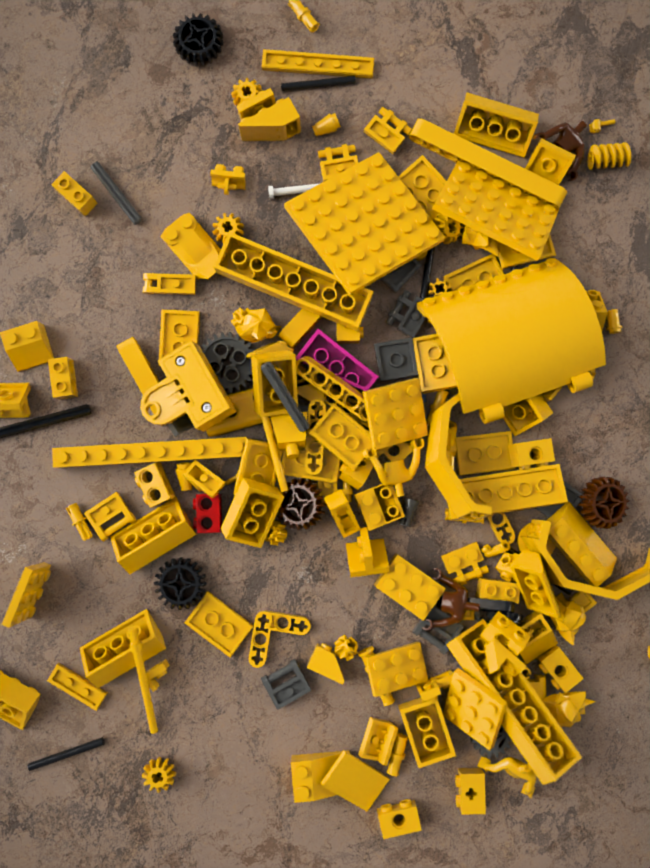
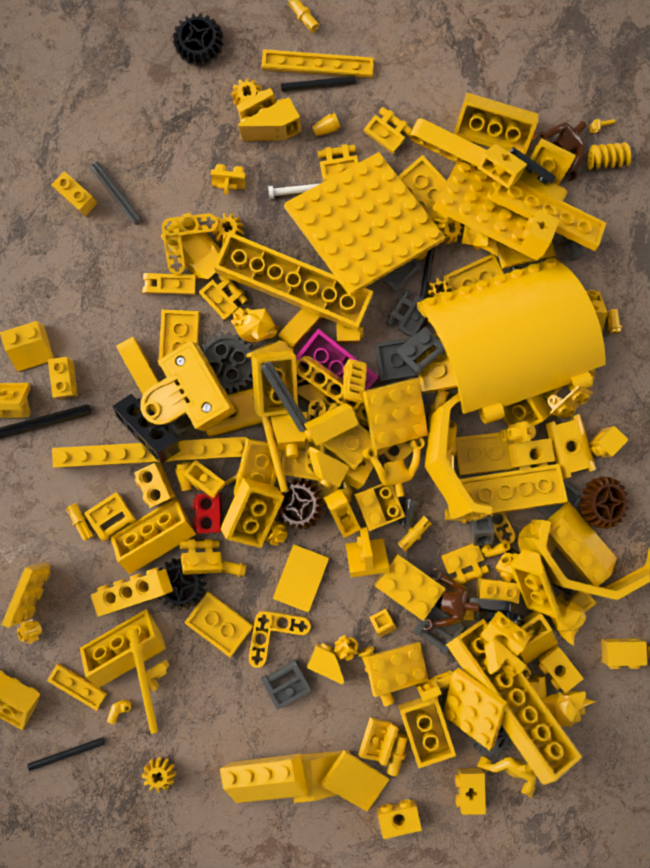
(29, 631): none -> yellow gear
(106, 603): none -> yellow brick
(118, 708): none -> yellow arm
(153, 437): none -> black brick
(176, 236): none -> yellow beam
(203, 561): none -> yellow plate
(219, 300): none -> yellow plate
(234, 568): none -> yellow pin
(264, 778): none -> yellow slope
(301, 578): none -> yellow tile
(327, 468): none -> yellow slope
(330, 424): none -> yellow brick
(356, 369): none -> yellow slope
(383, 623): none -> yellow slope
(414, 533): none -> yellow pin
(419, 345): none -> dark grey plate
(482, 531): none -> dark grey brick
(502, 166): none -> yellow brick
(518, 432): none -> yellow hips
(539, 232): none -> yellow brick
(544, 175): none -> black hinge
(566, 406): none -> yellow hinge
(572, 222): none -> yellow plate
(572, 248): none -> dark grey bracket
(581, 456): none -> yellow piece
(607, 442): none -> yellow brick
(624, 653): none -> yellow brick

